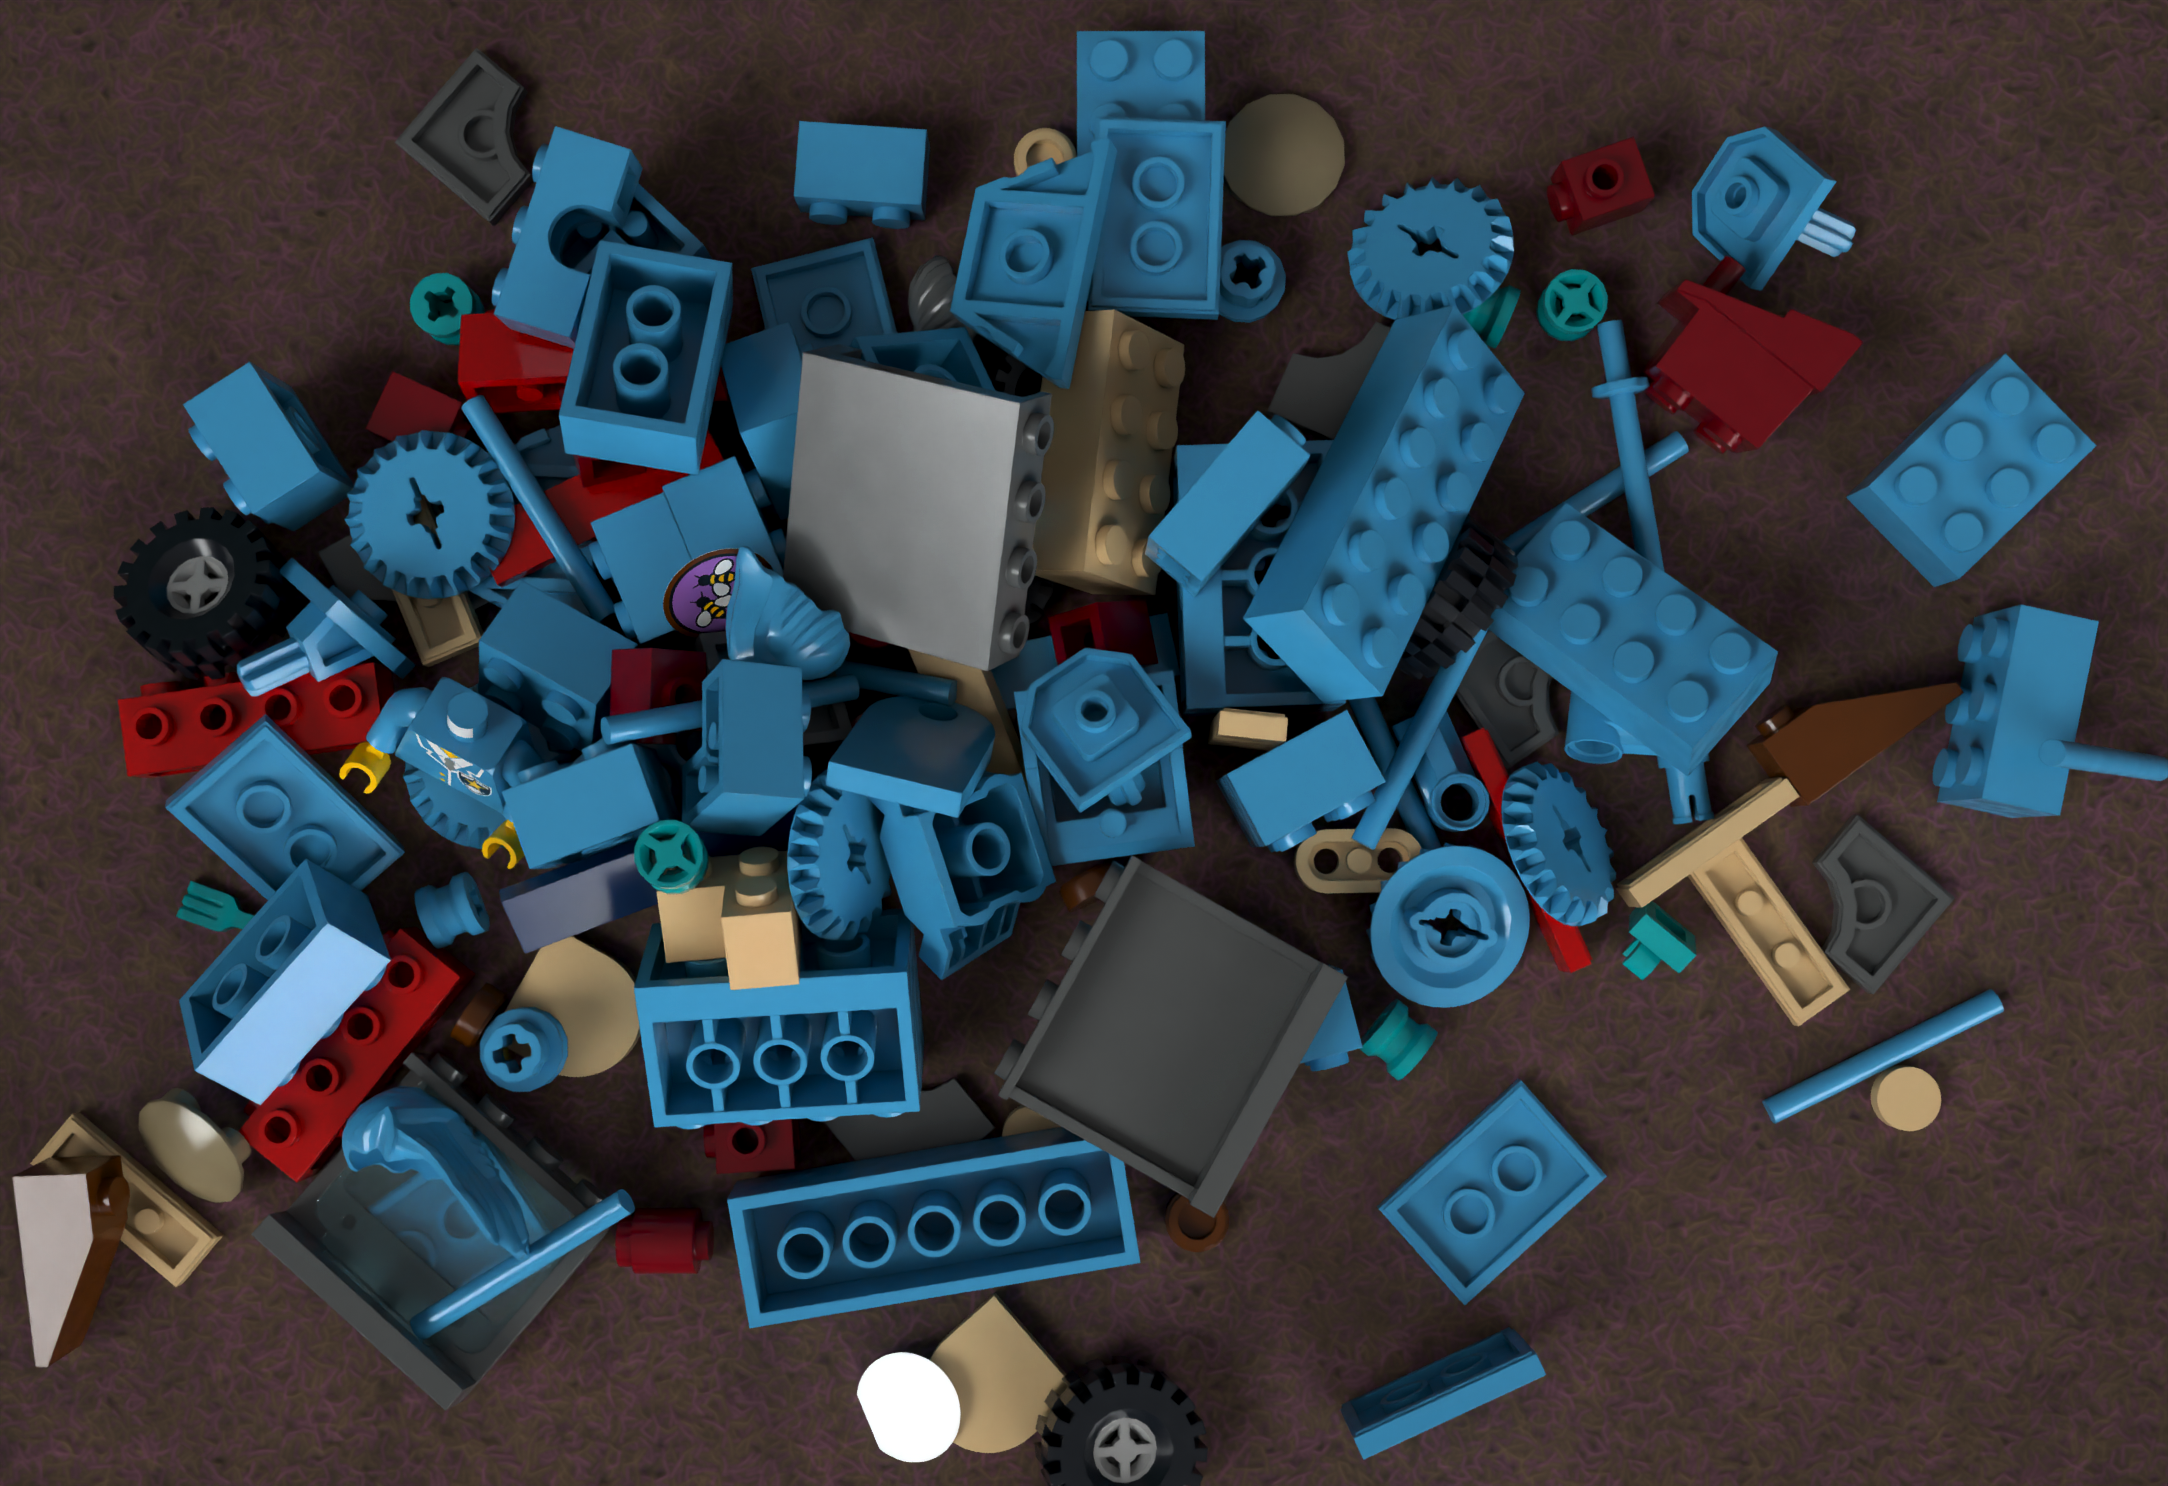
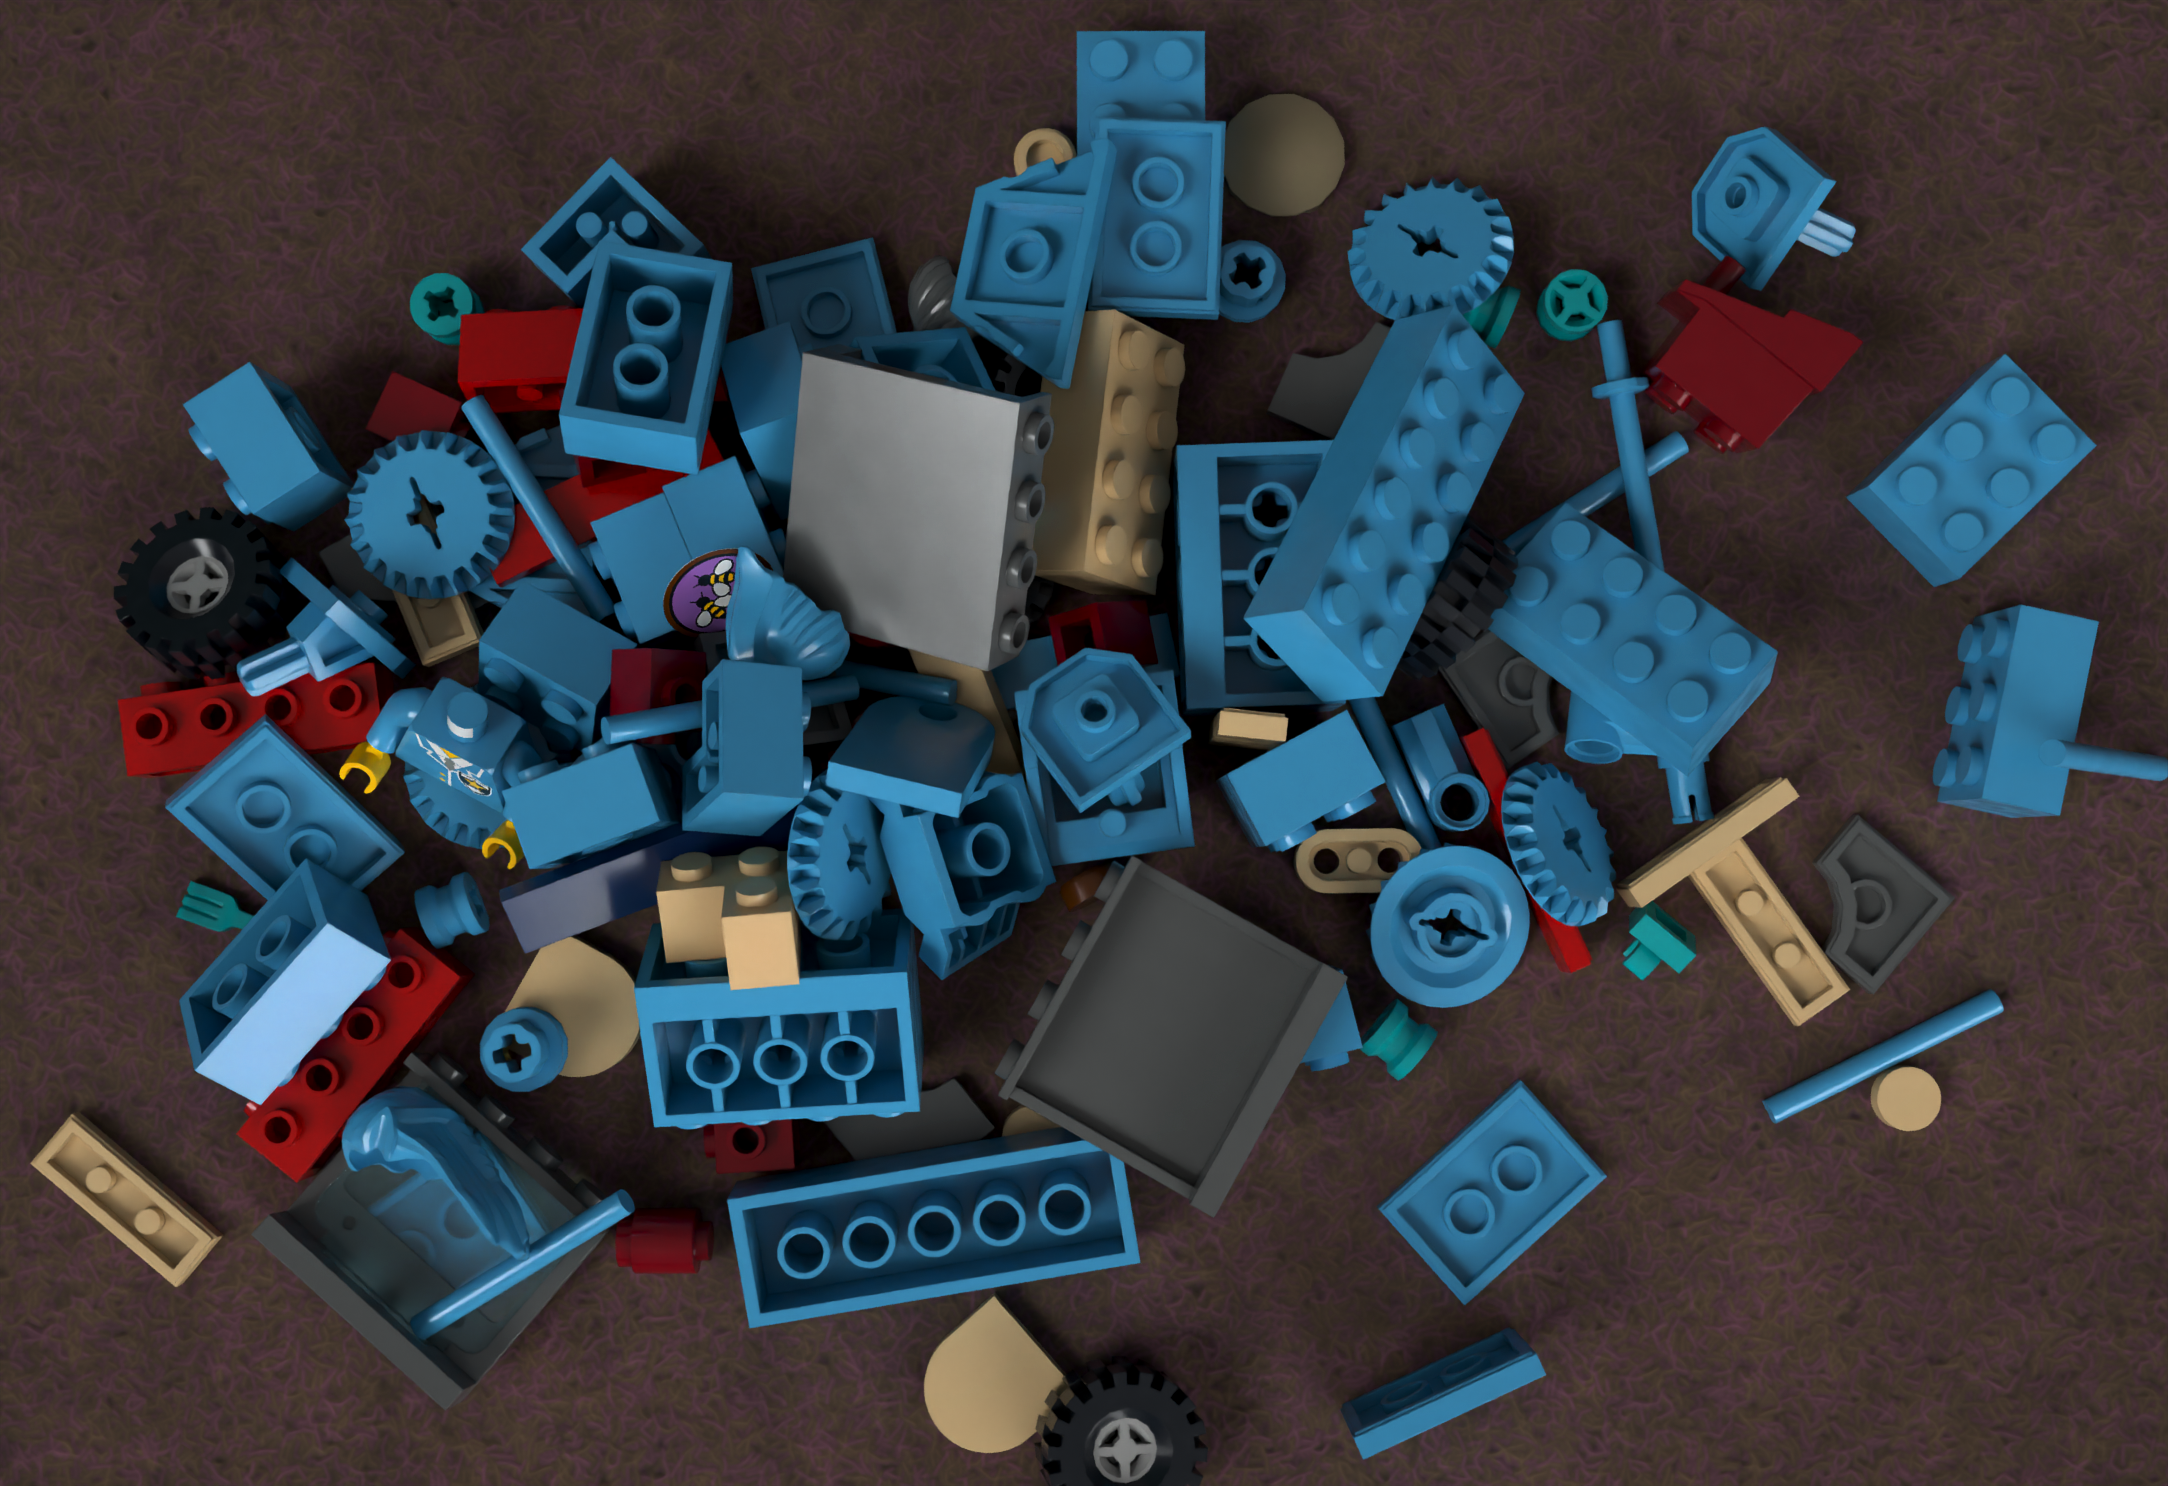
(68, 1233): slope -> none
(193, 1147): dark tan dish -> none
(469, 139): dark grey tile -> none
(478, 1015): reddish brown tile -> none
(575, 185): dark azure arch -> none
(661, 848): teal wheel -> none
(862, 173): dark azure brick -> none
(910, 1406): white sticker -> none
(1193, 1228): reddish brown tile -> none
(1228, 501): dark azure brick -> none
(1413, 747): dark azure bar -> none
(1600, 187): dark red brick -> none
(1834, 739): reddish brown slope -> none

